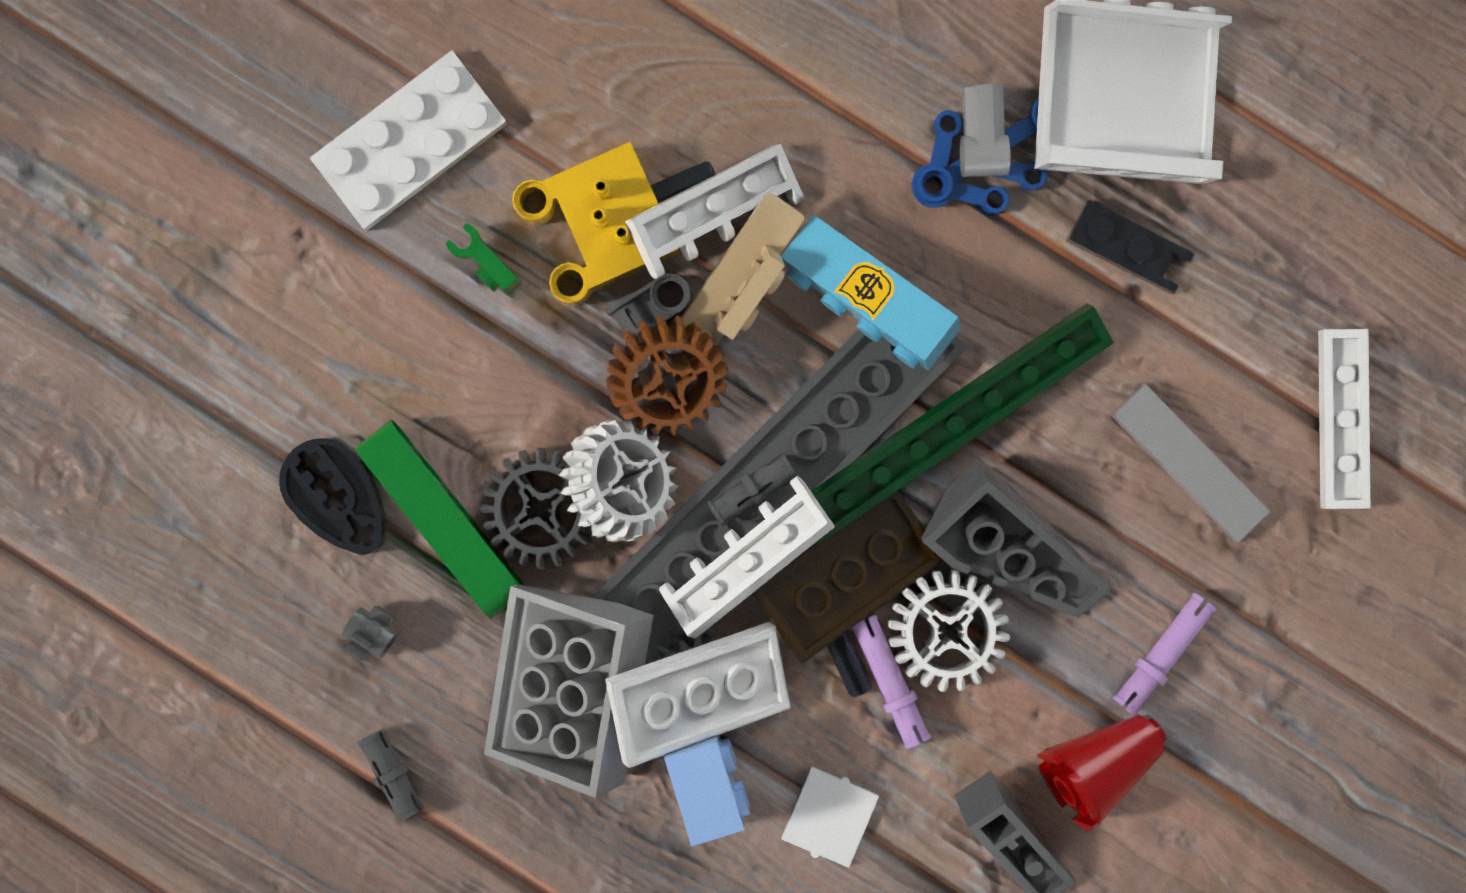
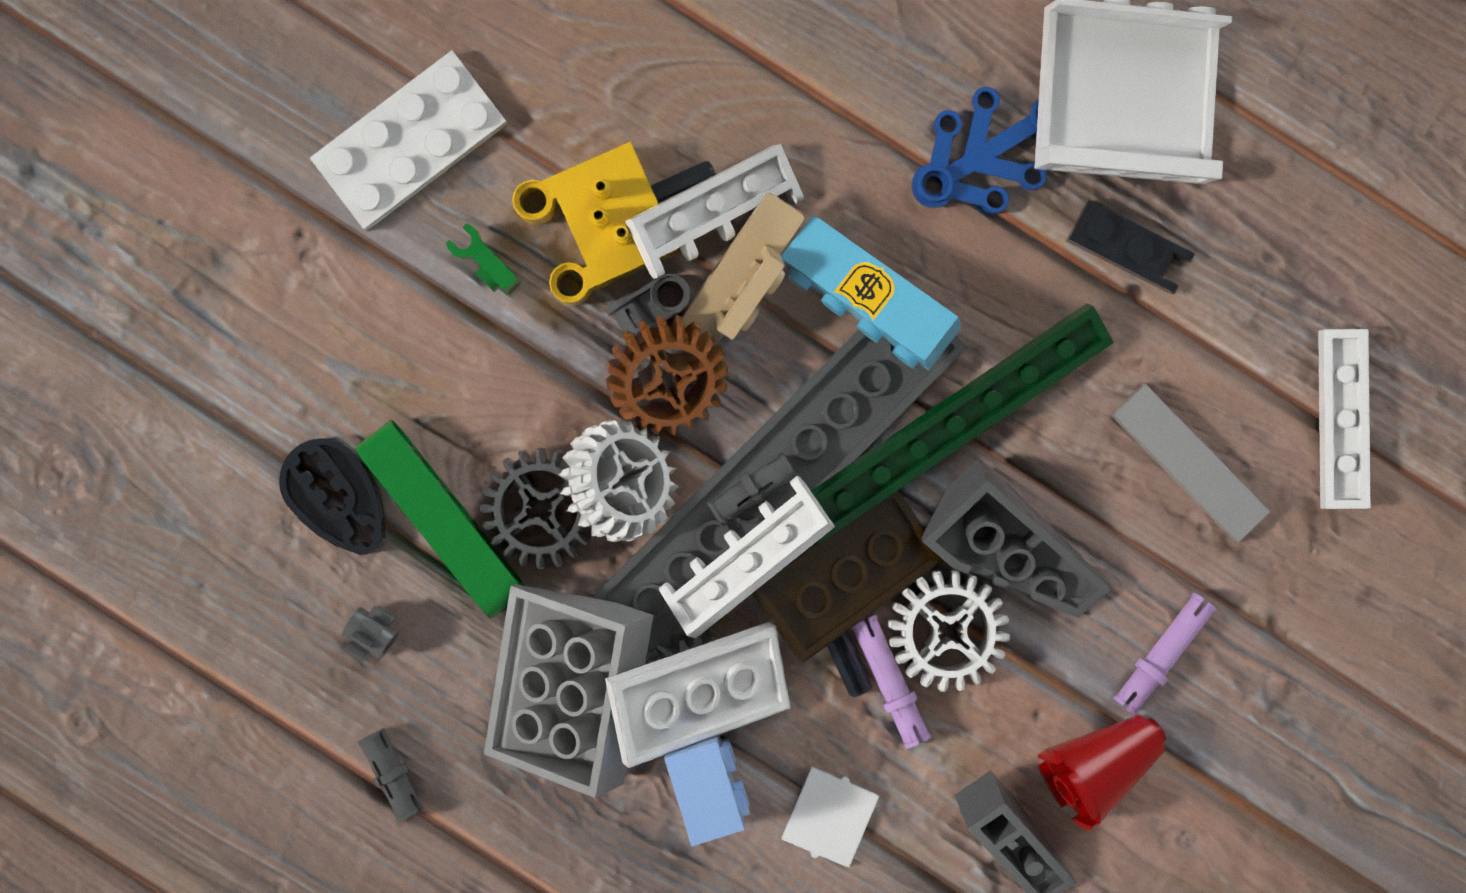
(984, 144): light grey piece -> none

